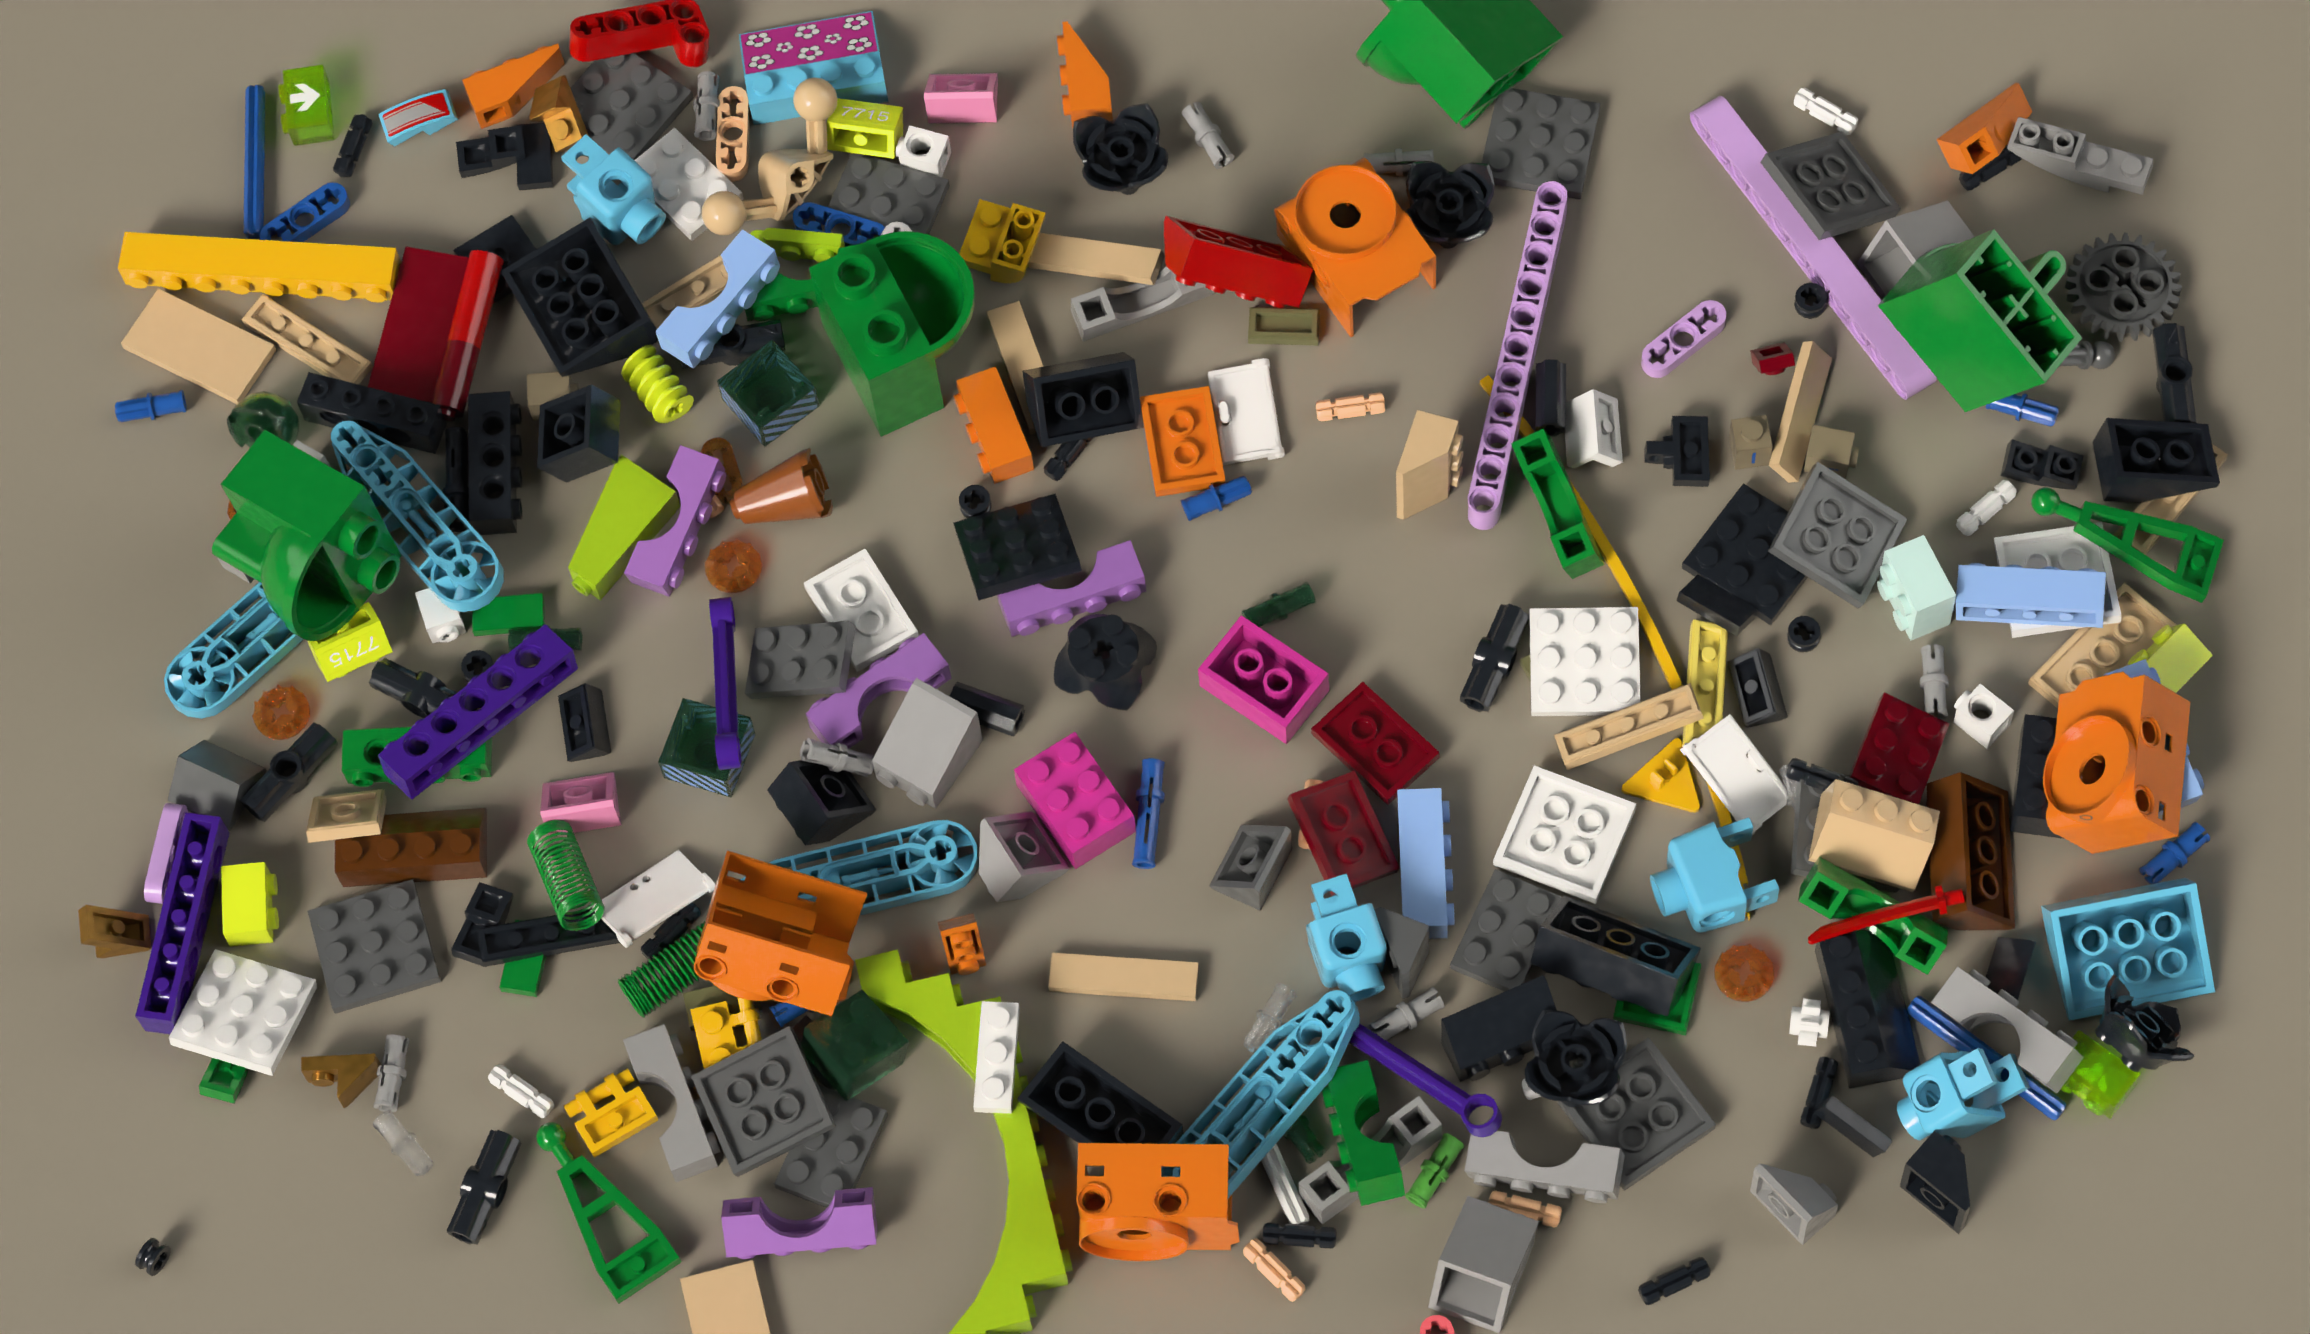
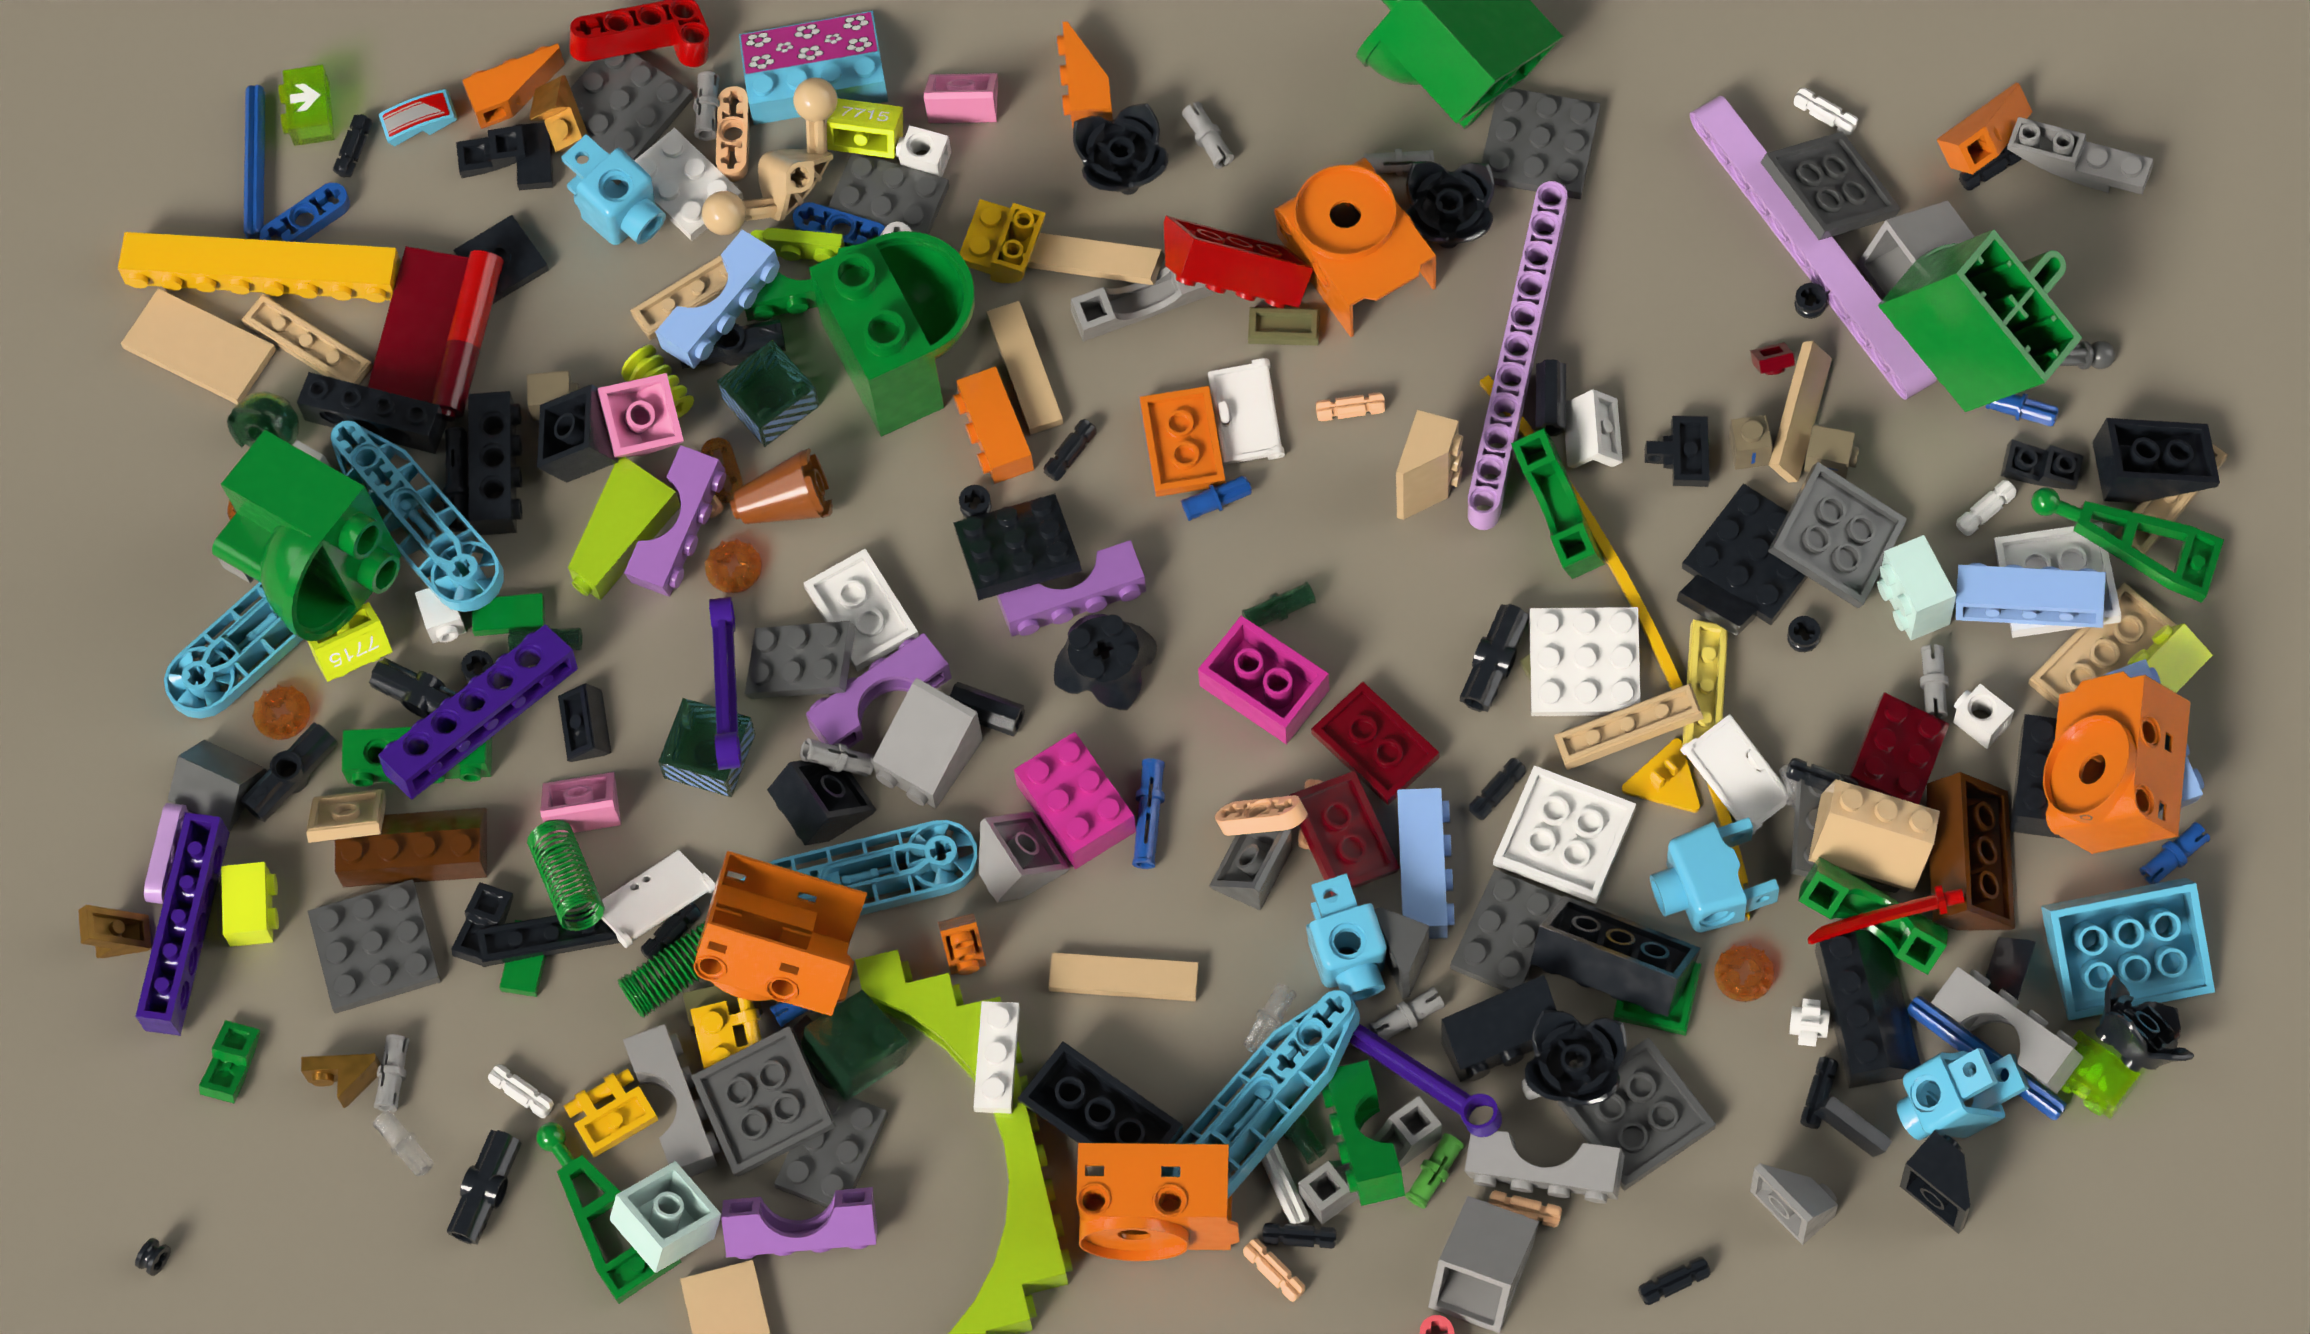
(151, 406): blue axle -> none
(243, 1012): white plate -> none
(580, 301): black slope -> none
(640, 416): none -> bright pink slope
(665, 1216): none -> light aqua brick
(1083, 398): black slope -> none
(1261, 815): none -> light nougat beam
(1497, 788): none -> black axle
(1689, 324): lavender beam -> none
(1757, 688): black slope -> none
(2123, 286): dark grey gear -> none
(2172, 359): black piece -> none

